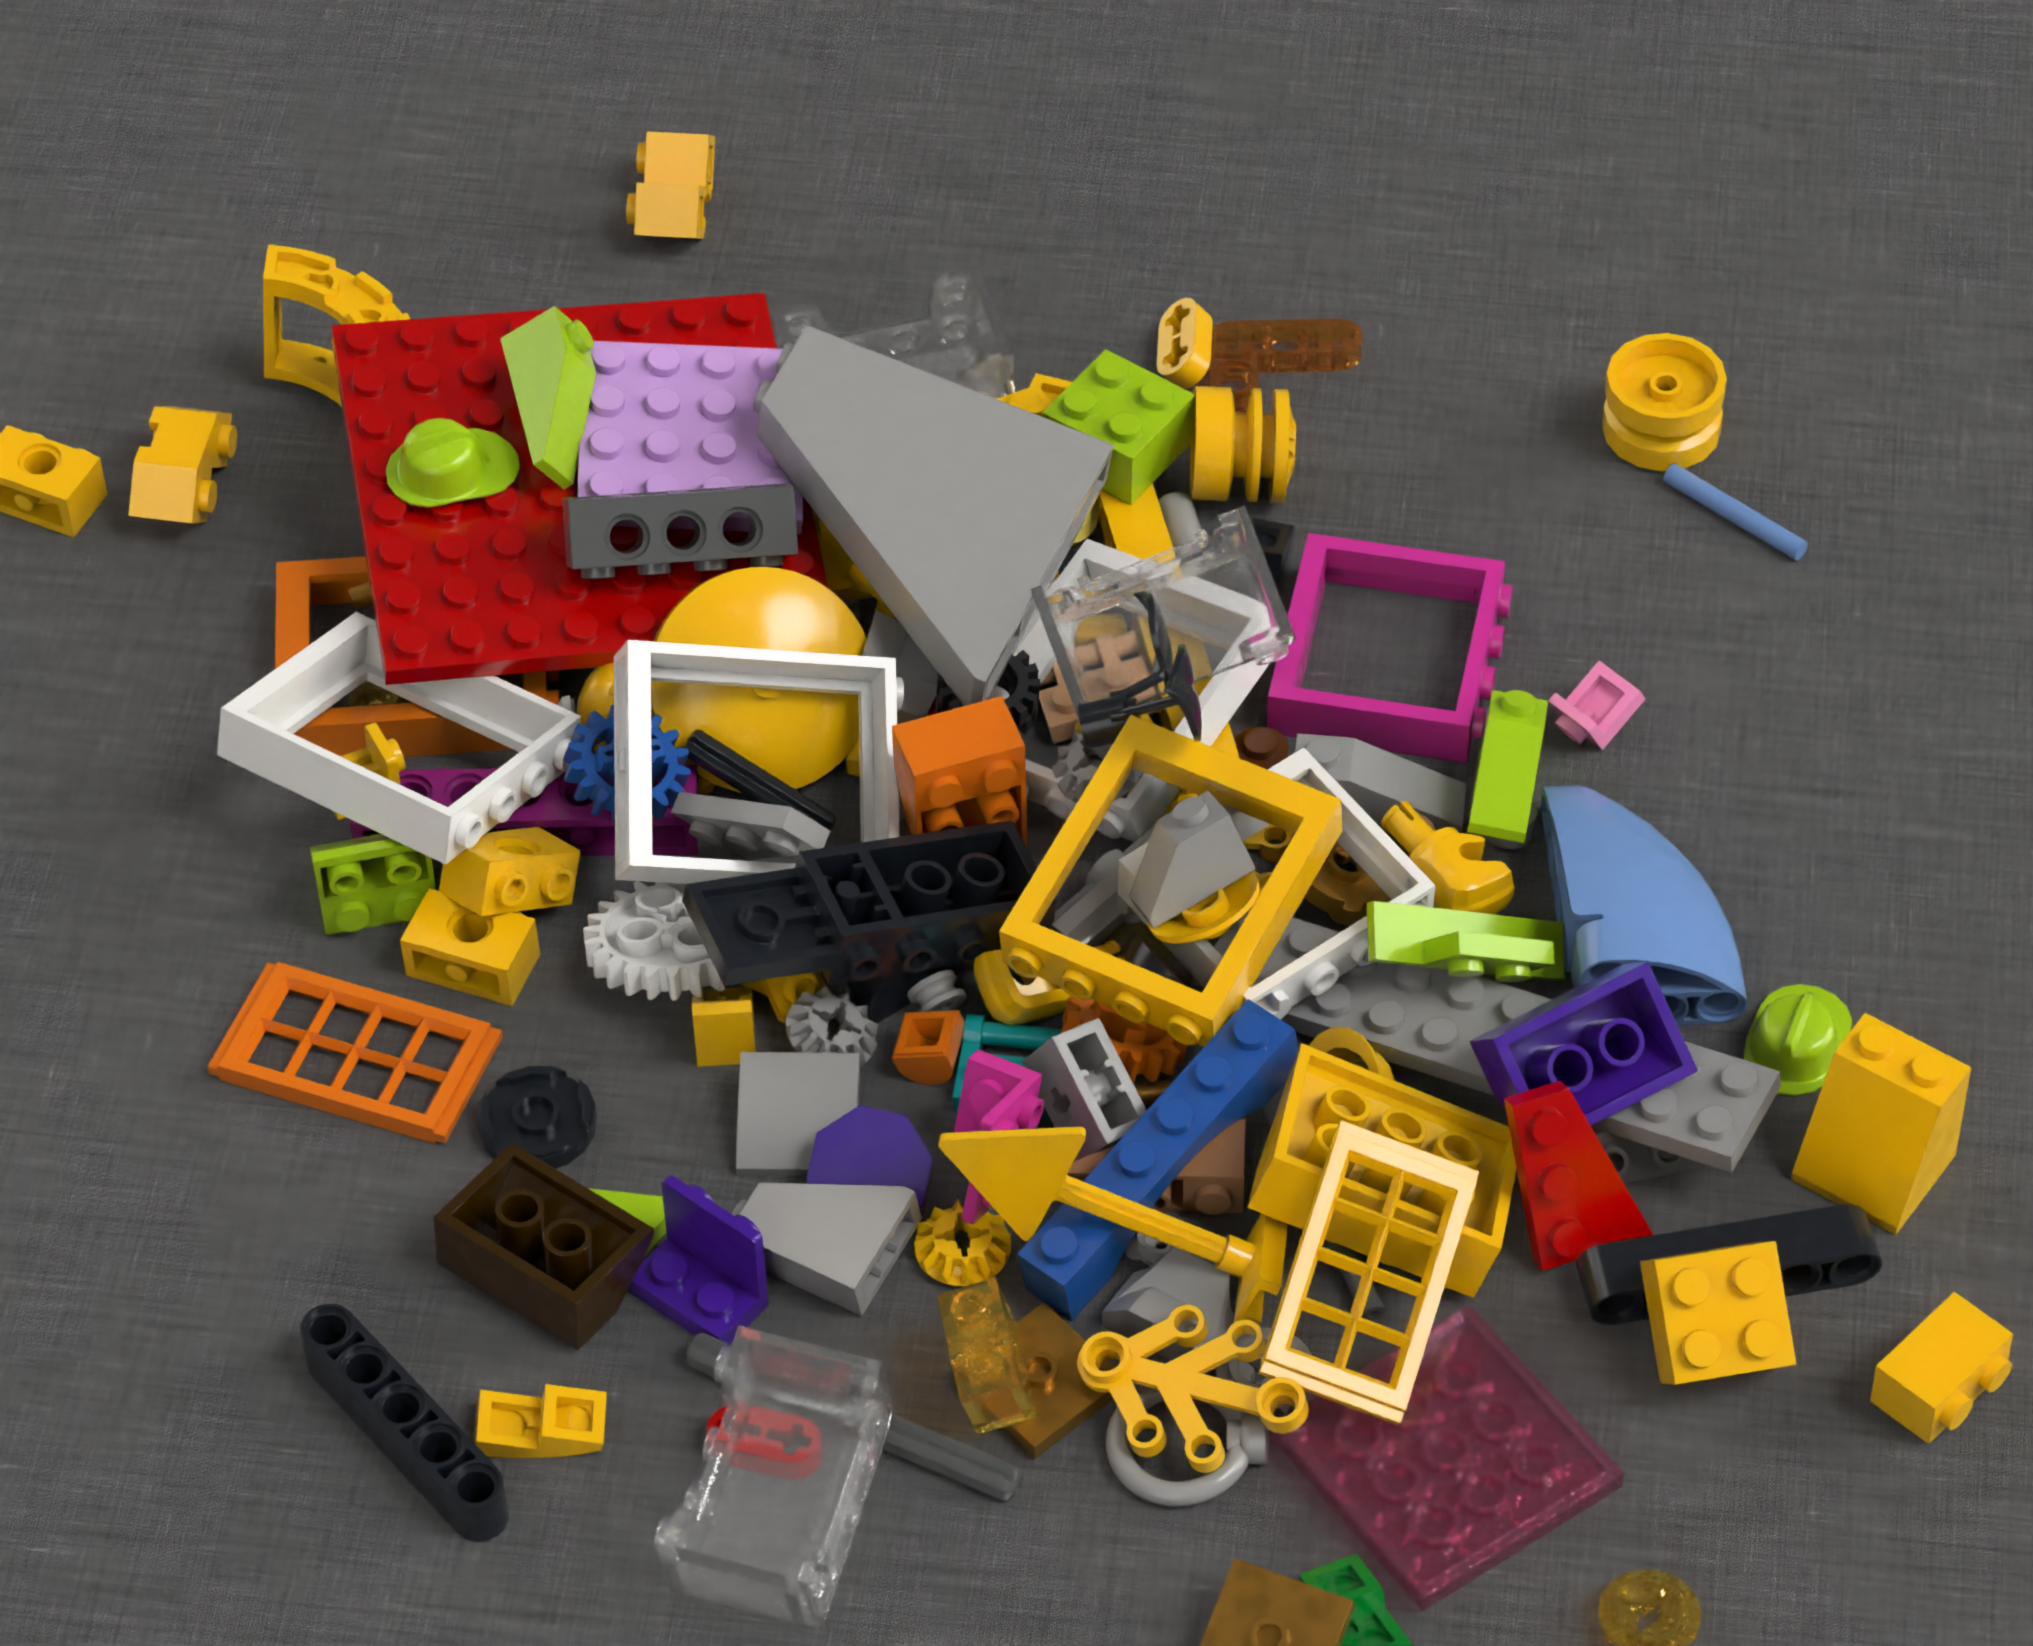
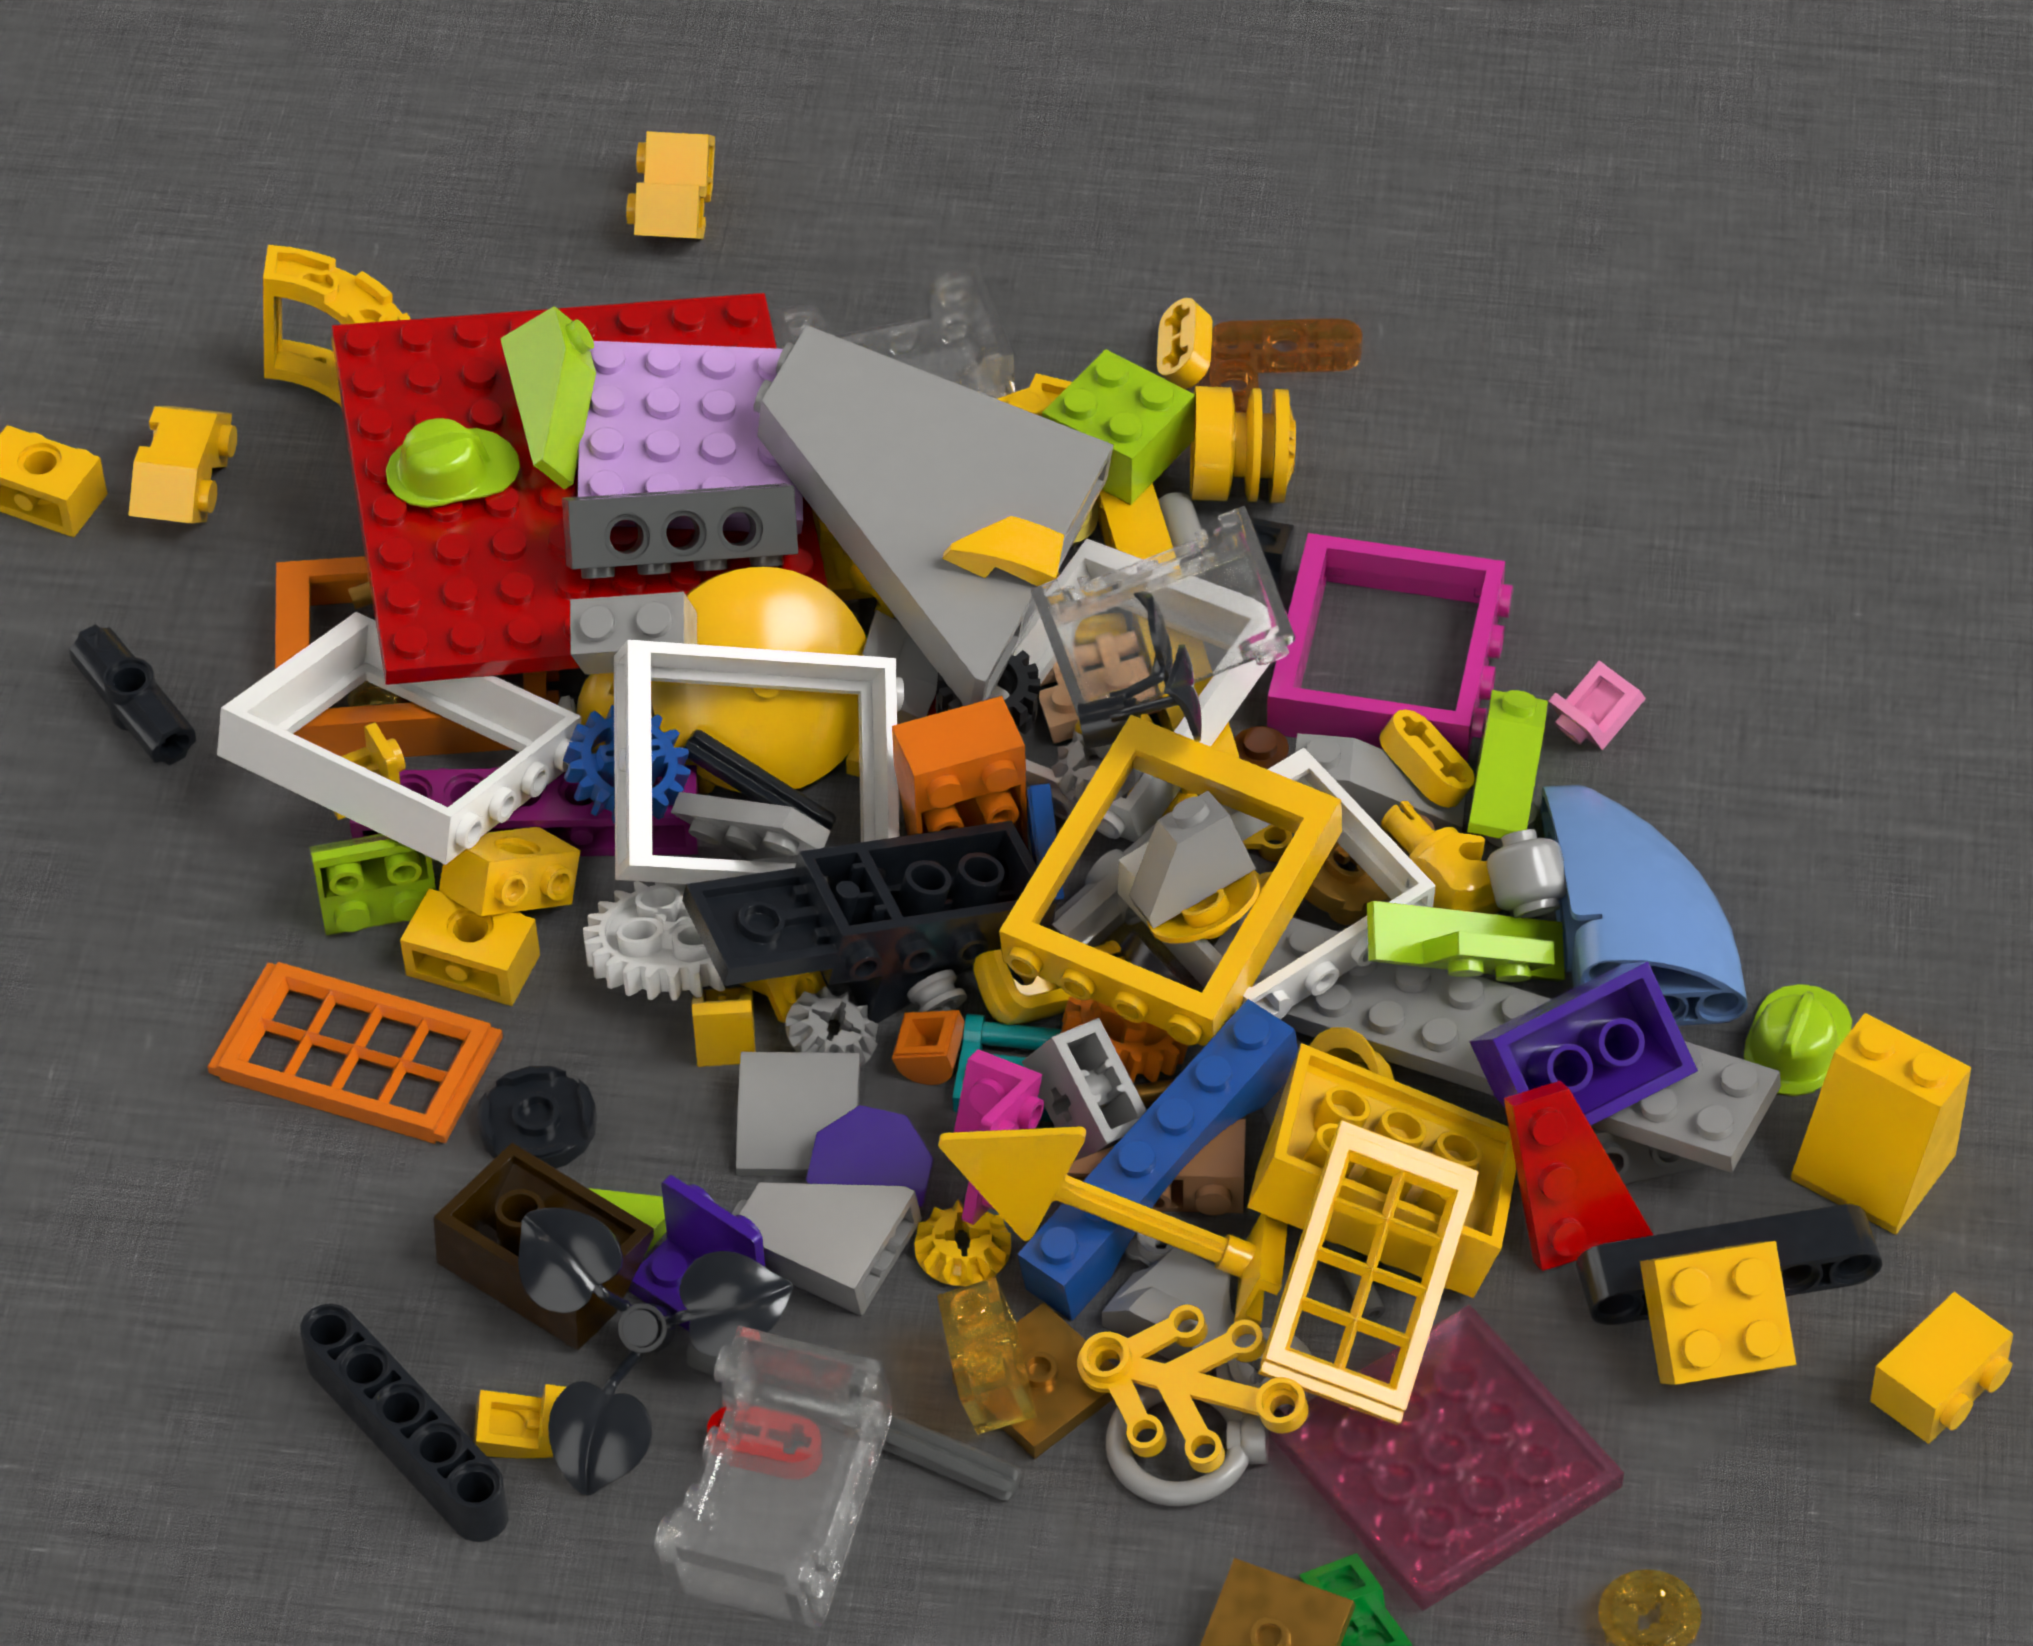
(132, 694): none -> black piece
(568, 1259): none -> black plant
(606, 623): none -> light grey brick
(1012, 546): none -> yellow slope
(1041, 823): none -> blue tile
(1427, 758): none -> yellow beam
(1527, 874): none -> light grey head
(1664, 401): yellow wheel -> none
(1735, 511): medium blue bar -> none

